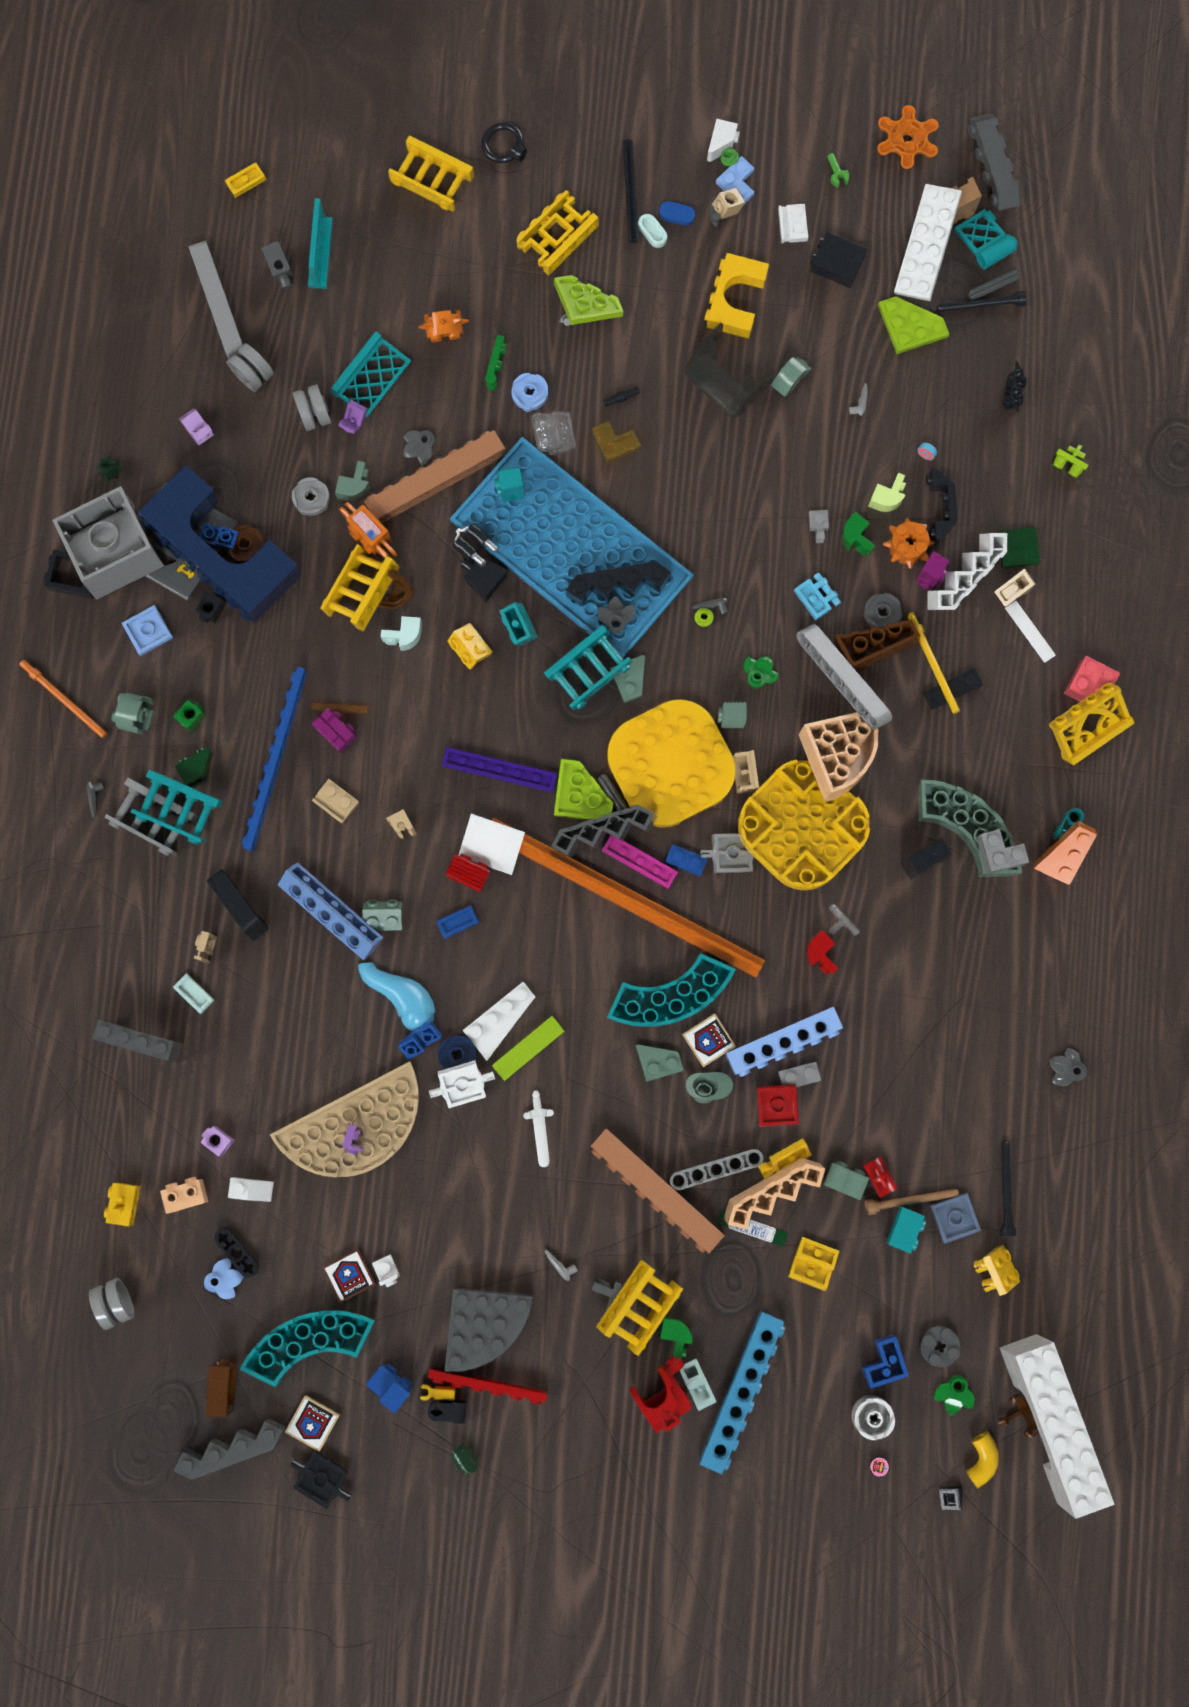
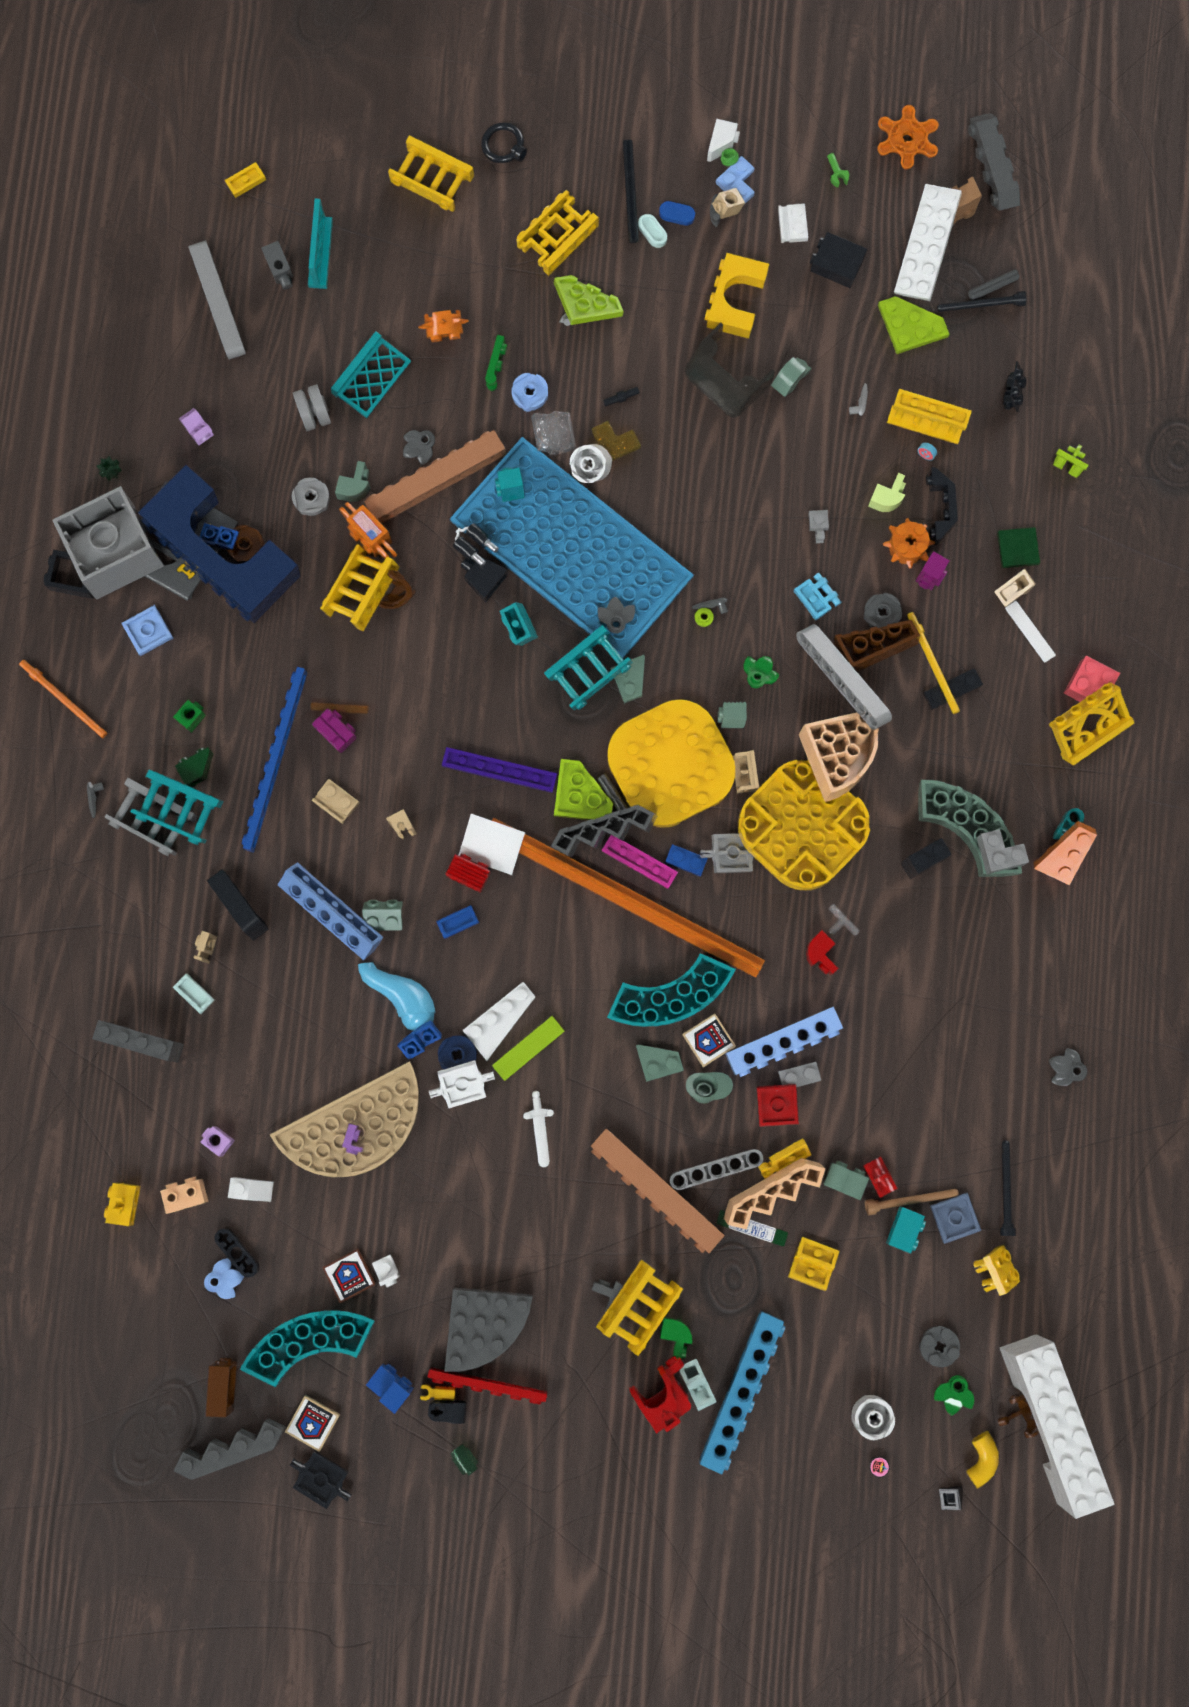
(111, 1303): light grey wheel -> none
(133, 713): sand green brick -> none
(210, 600): black brick -> none
(250, 367): light grey wheel -> none
(353, 417): medium lavender bracket -> none
(407, 636): light aqua brick -> none
(469, 645): yellow bracket -> none
(565, 1273): light grey bar -> none
(581, 466): none -> white brick
(627, 578): black brick -> none
(853, 536): green brick -> none
(889, 1367): blue brick -> none
(928, 416): none -> yellow fence
(974, 567): white brick -> none
(995, 248): teal piece -> none

